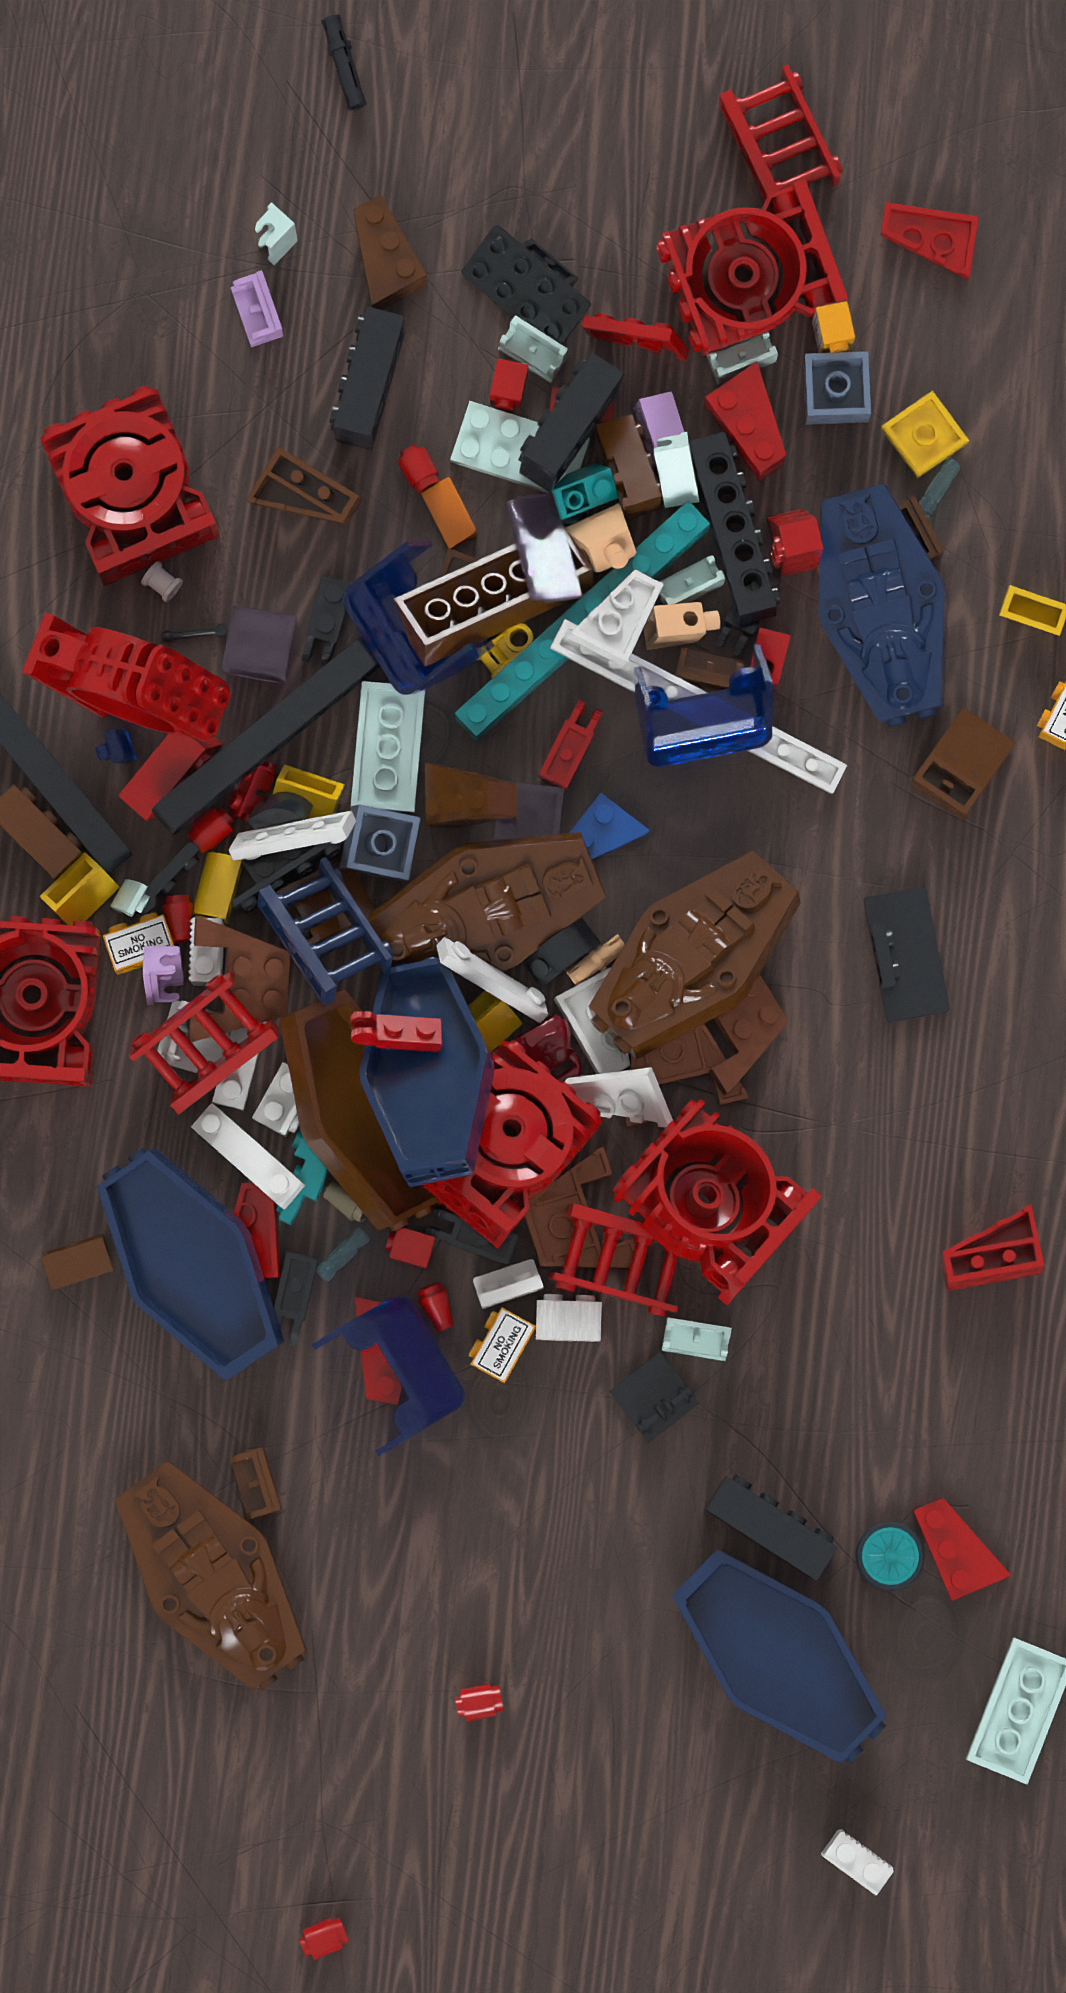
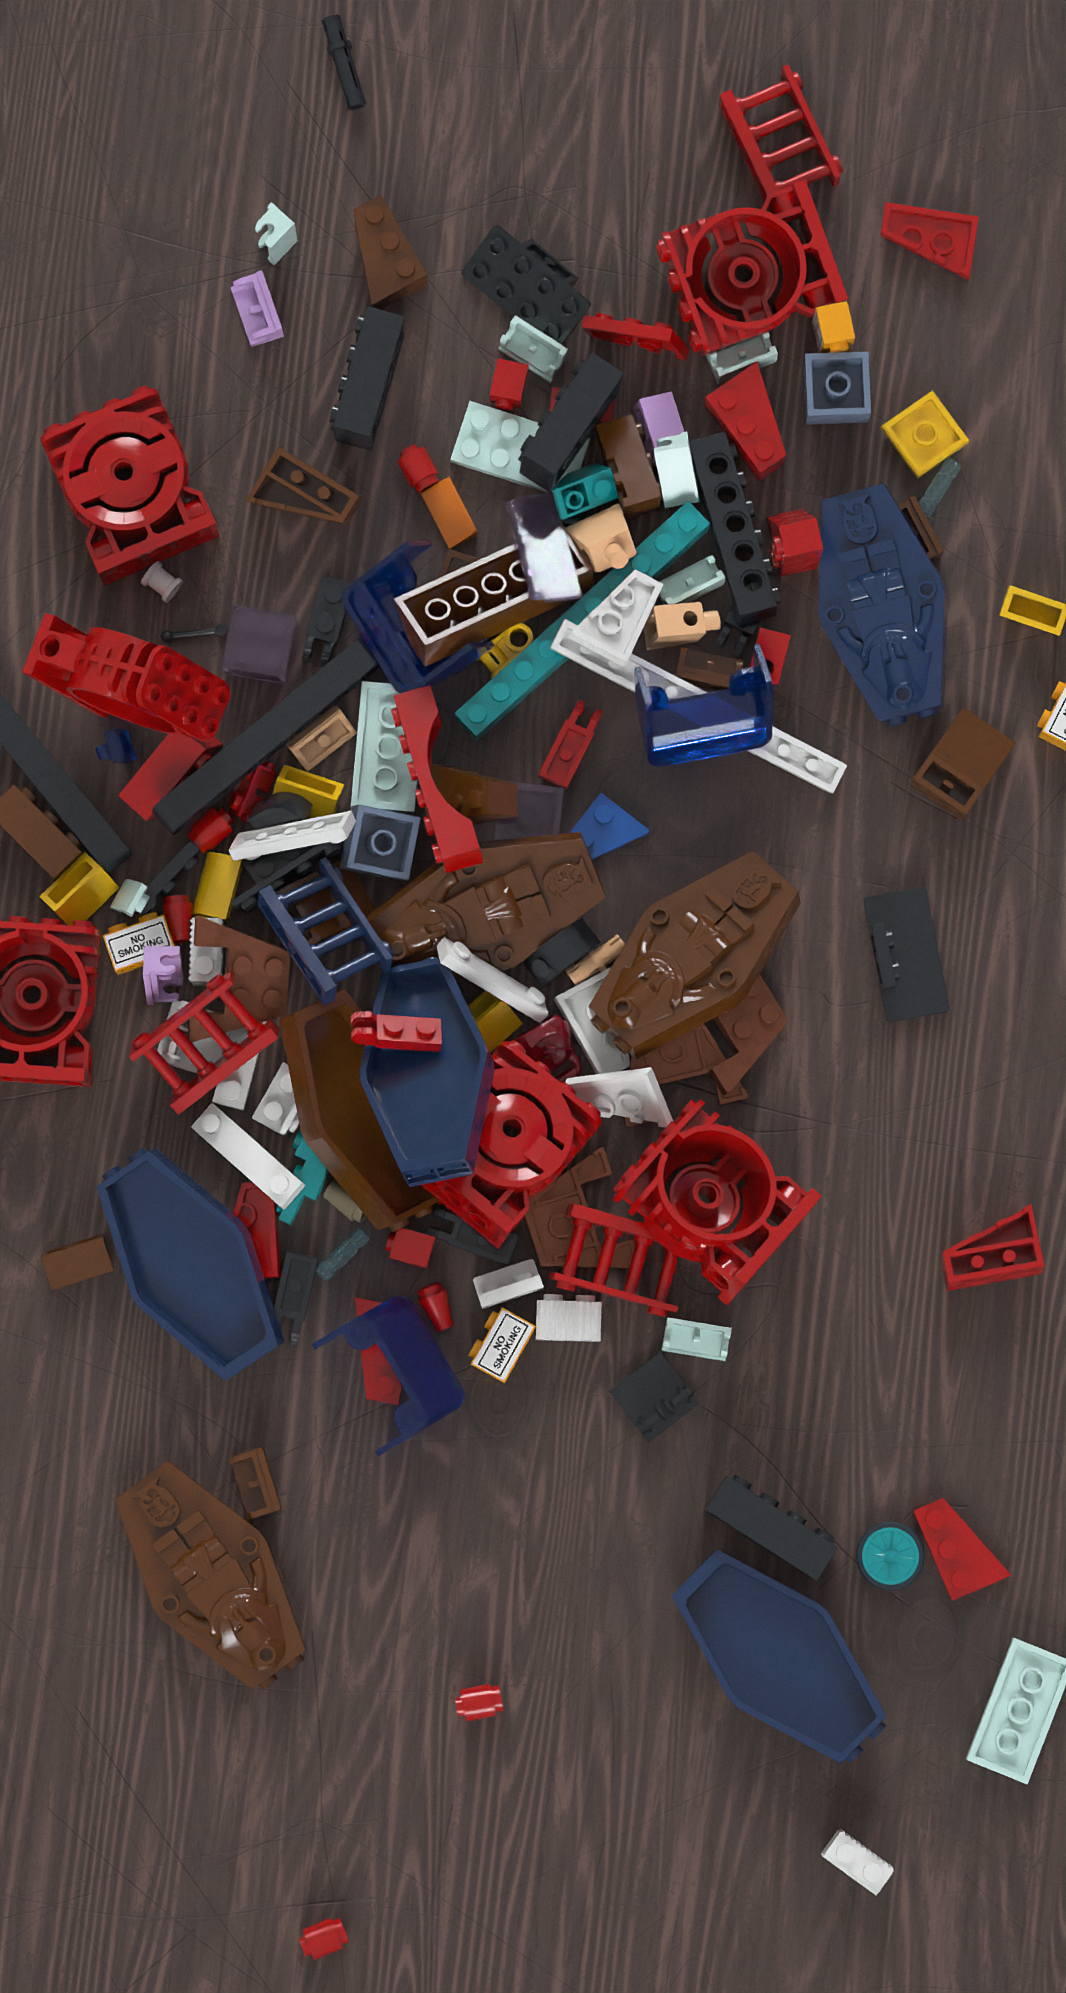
(321, 738): none -> light nougat slope
(454, 833): none -> red arch

